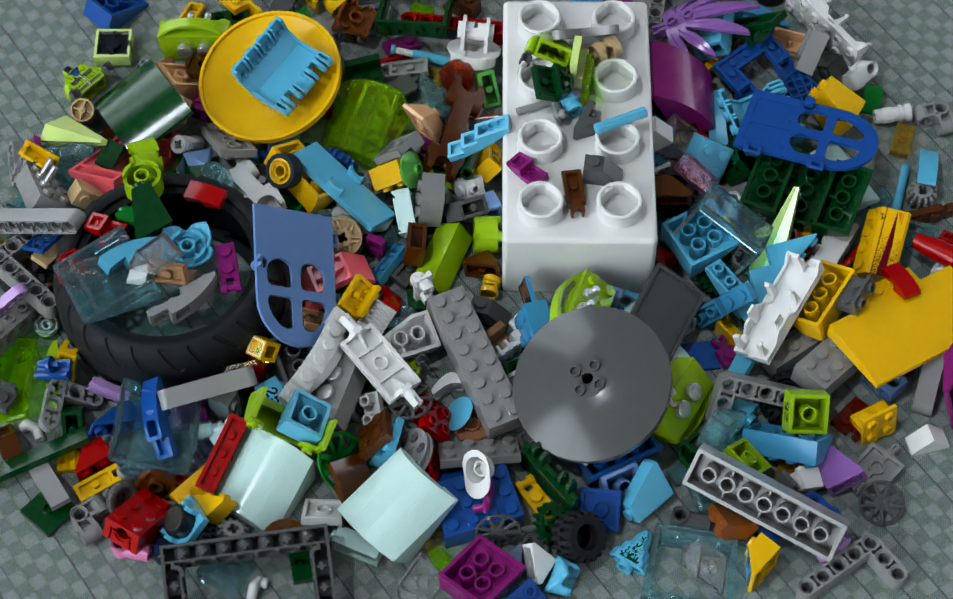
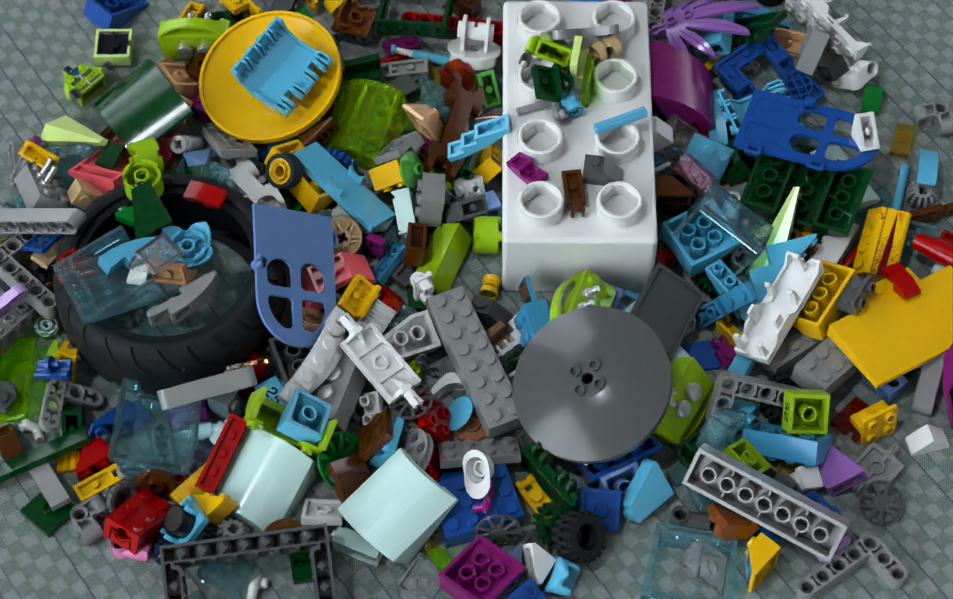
(83, 111): tan wheel -> none
(101, 224): red slope -> none
(104, 388): lavender tile -> none
(156, 421): blue slope -> none
(228, 268): magenta plate -> none
(263, 348): yellow brick -> none
(316, 134): none -> reddish brown slope
(421, 8): clear neon green piece -> none
(481, 264): reddish brown slope -> none
(586, 121): dark grey slope -> none
(633, 554): medium azure rock -> none
(838, 96): yellow slope -> none
(865, 131): none -> white slope
(893, 114): white axle -> none

